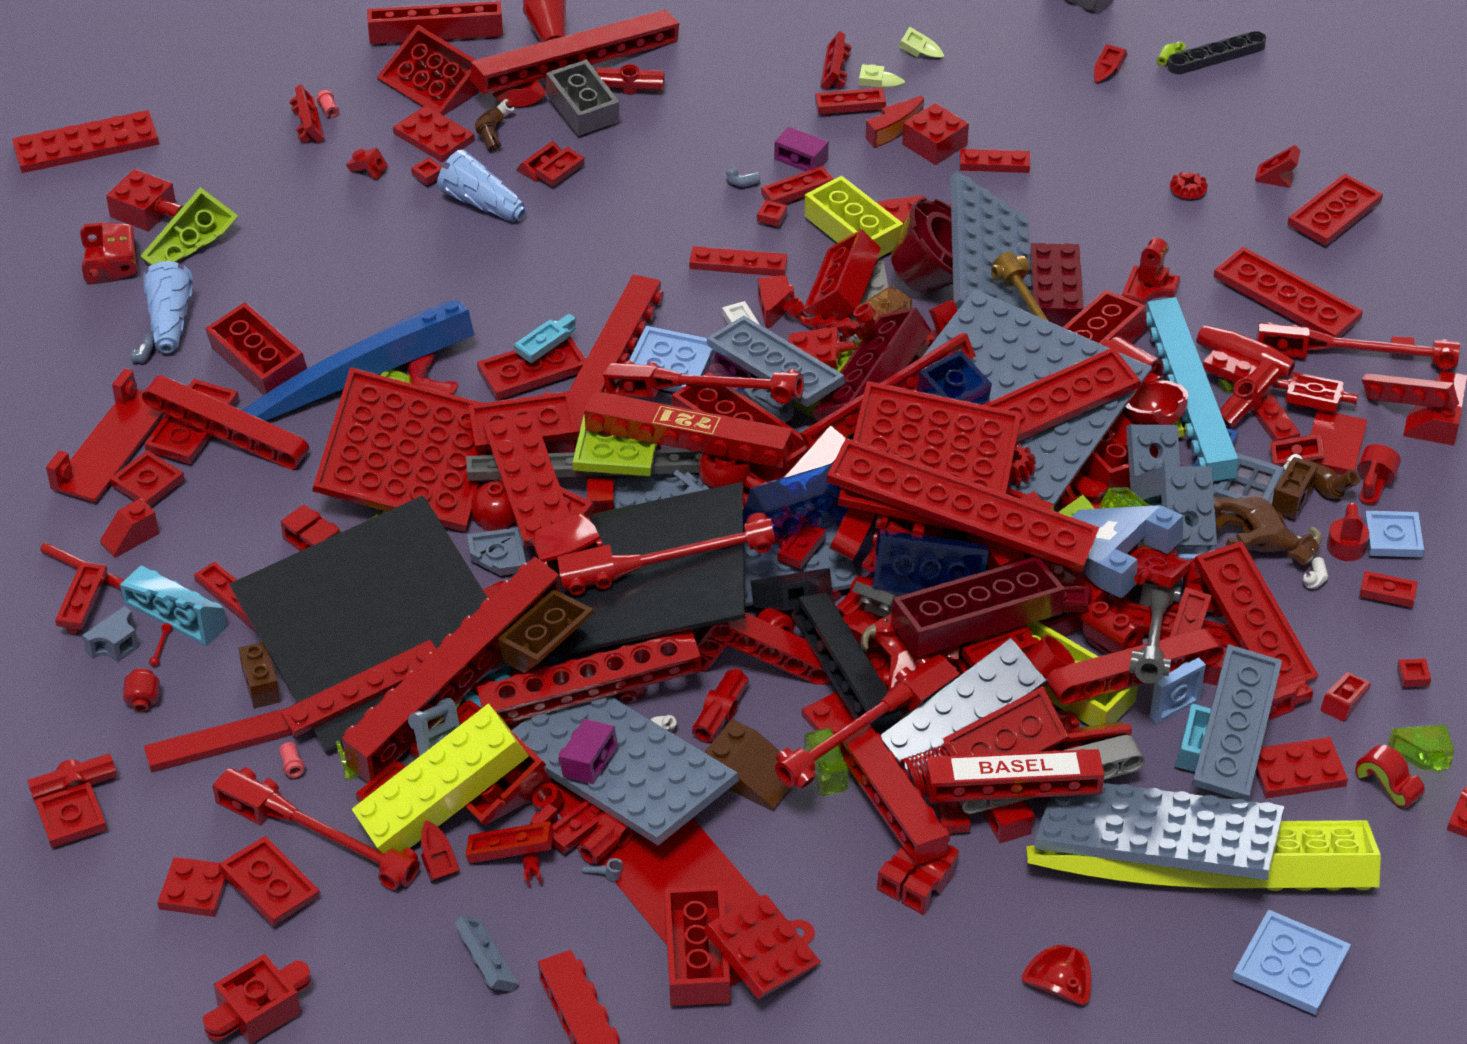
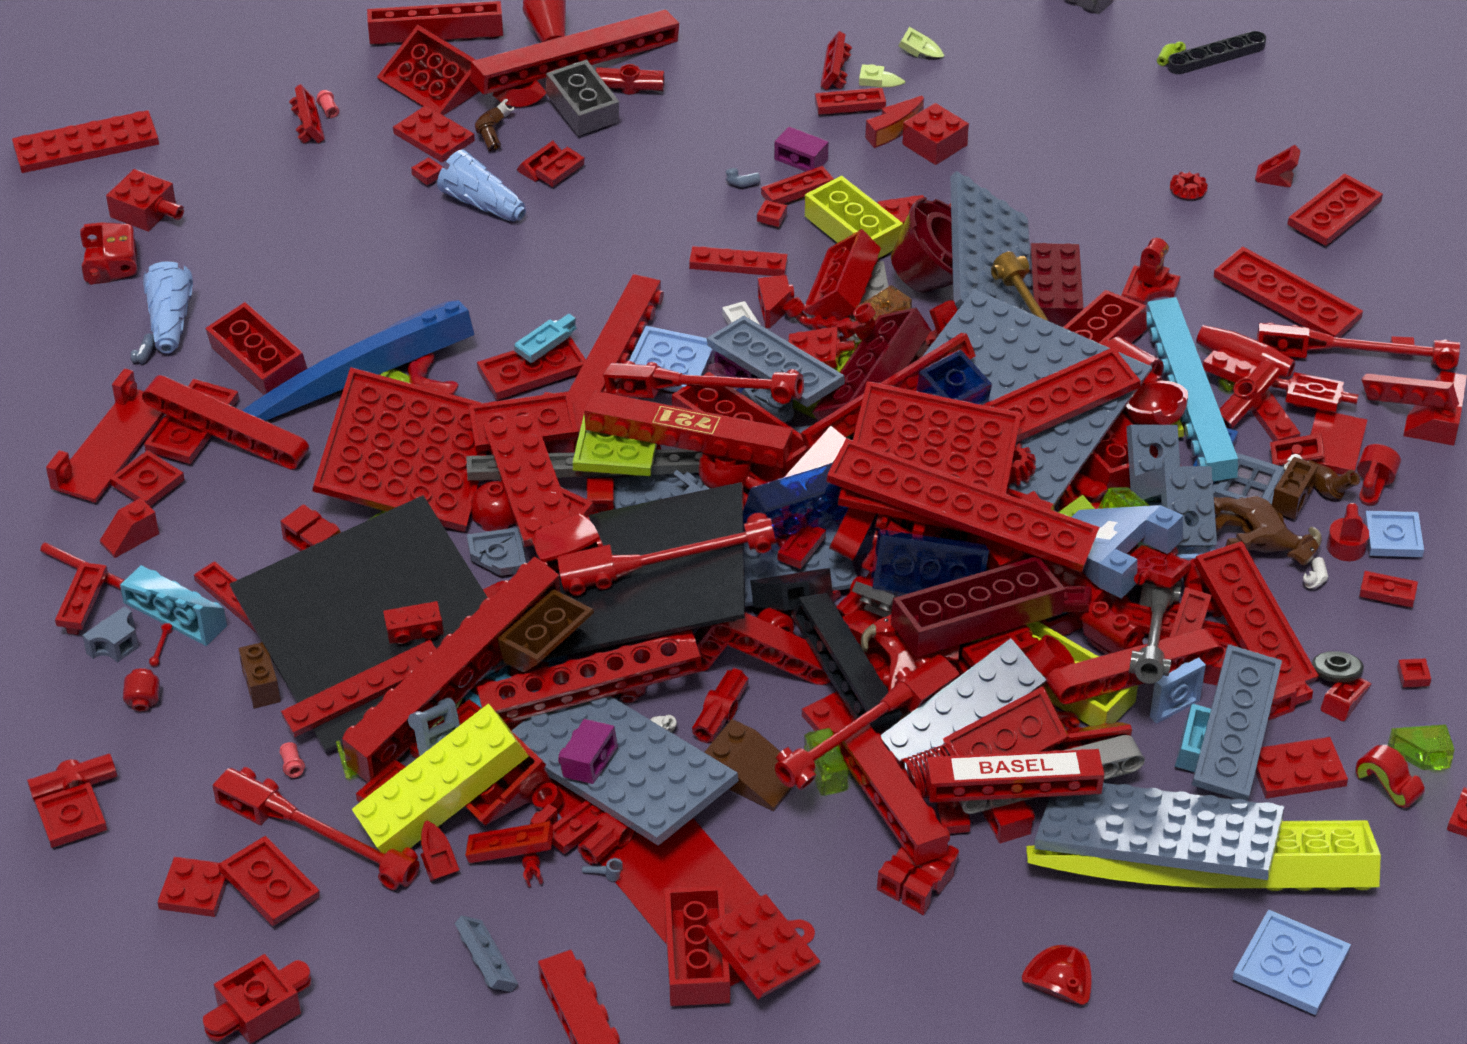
(192, 227): lime wedge -> none
(216, 740): red tile -> none
(368, 159): red bracket -> none
(413, 622): none -> red bracket
(995, 160): red plate -> none
(1109, 61): red plate -> none
(1338, 666): none -> pearl dark grey wheel

